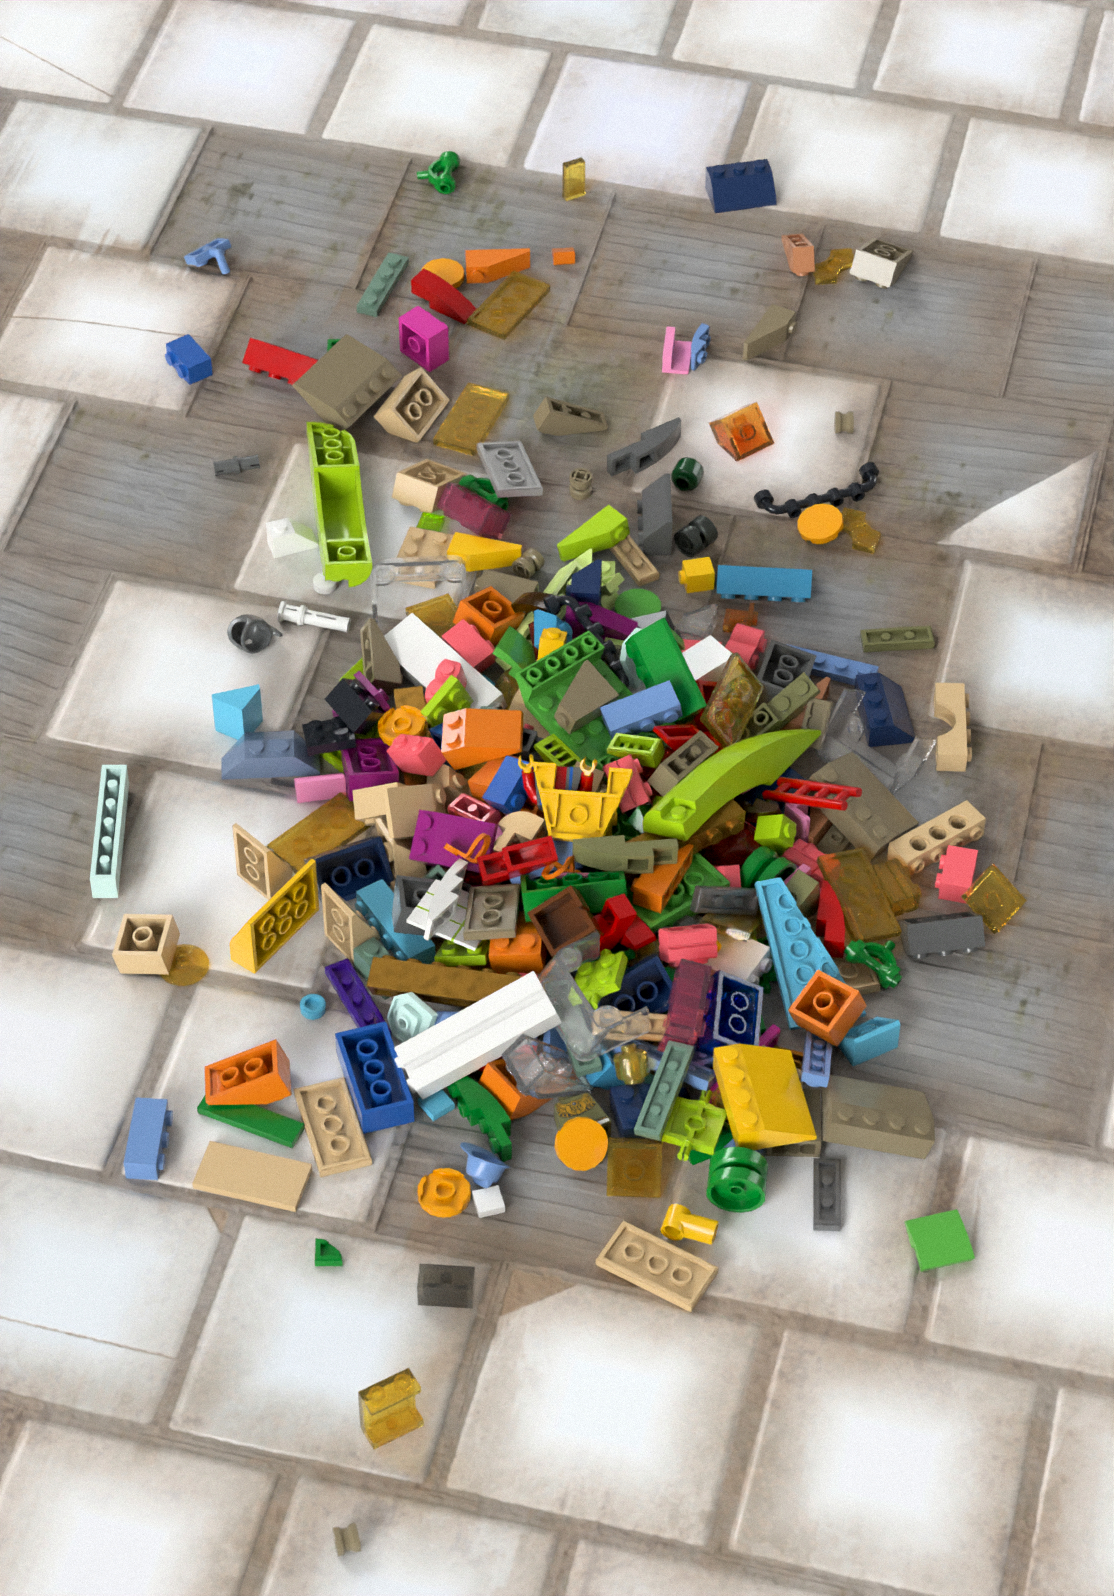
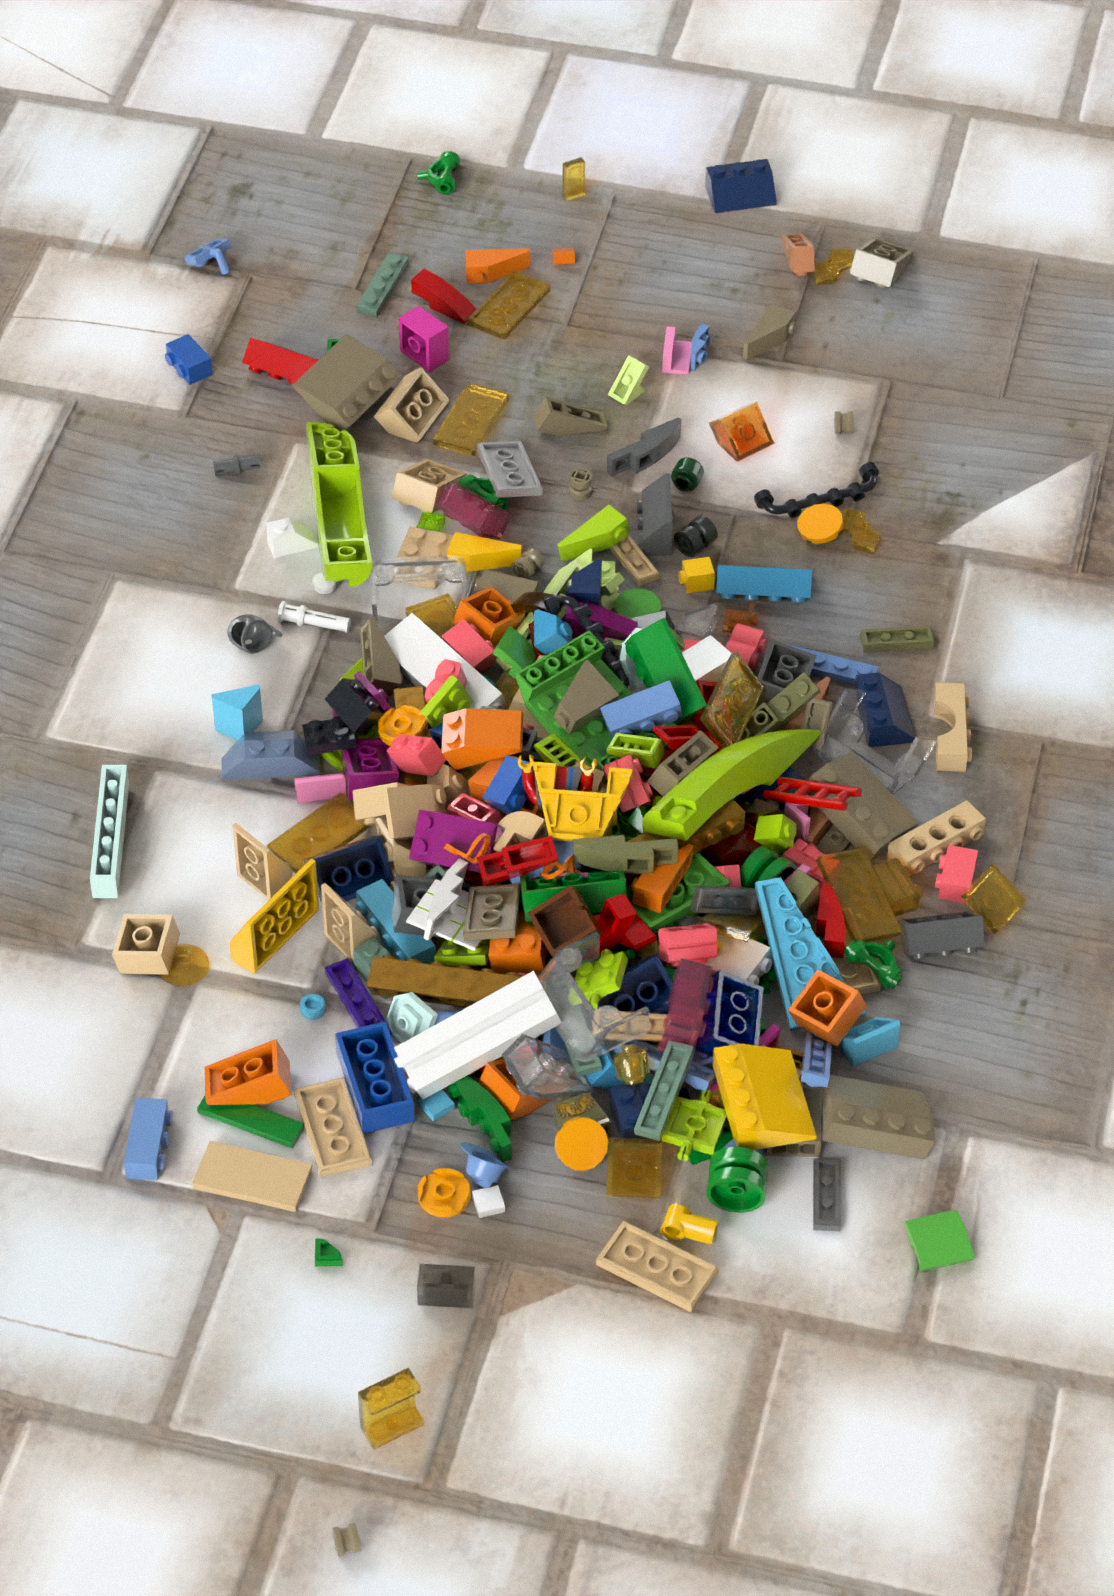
(447, 269): light orange tile -> none
(550, 641): yellow brick -> none
(628, 381): none -> yellowish green slope

